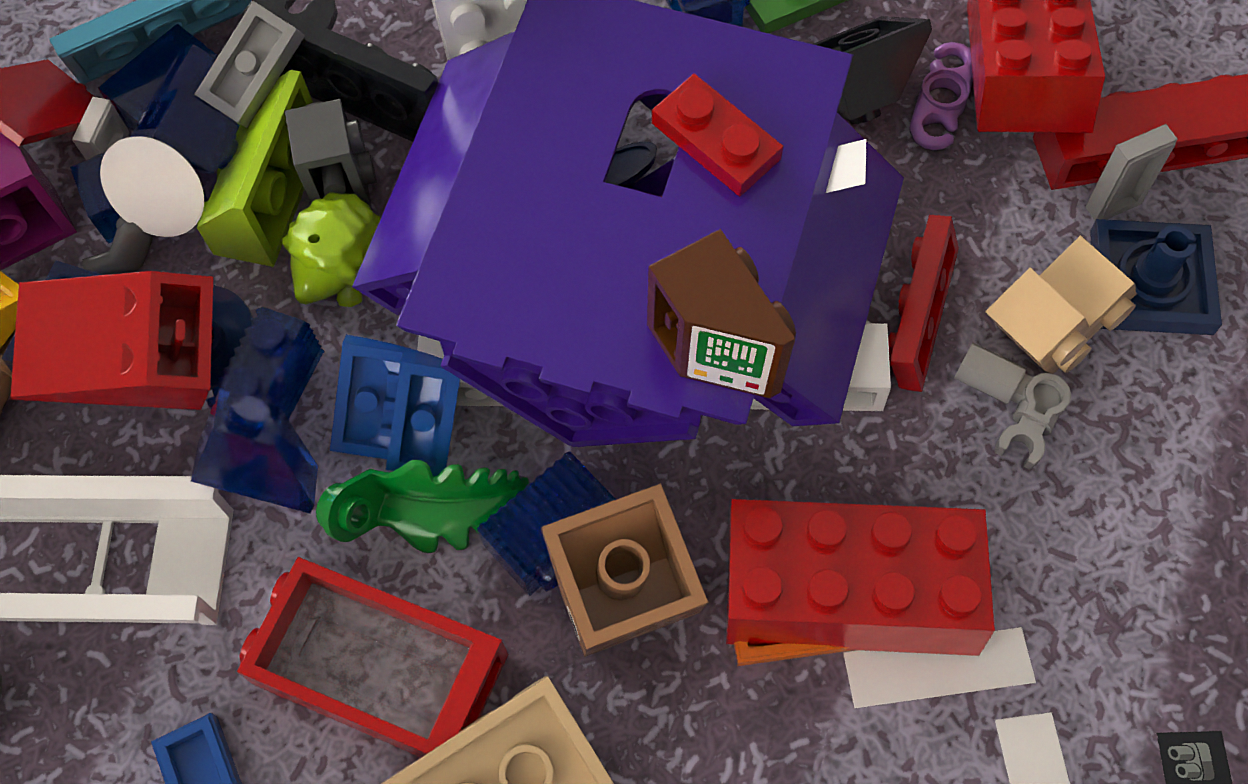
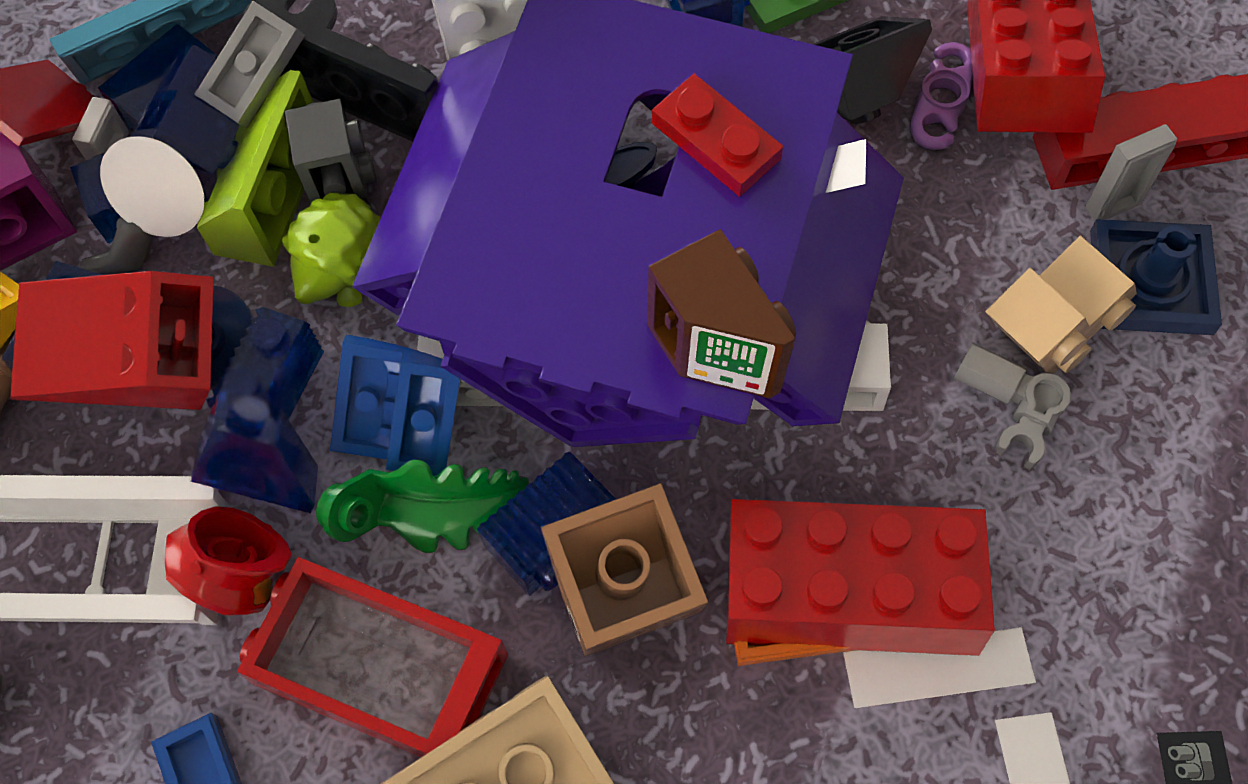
(226, 560): none -> red hat
(923, 302): red plate -> none

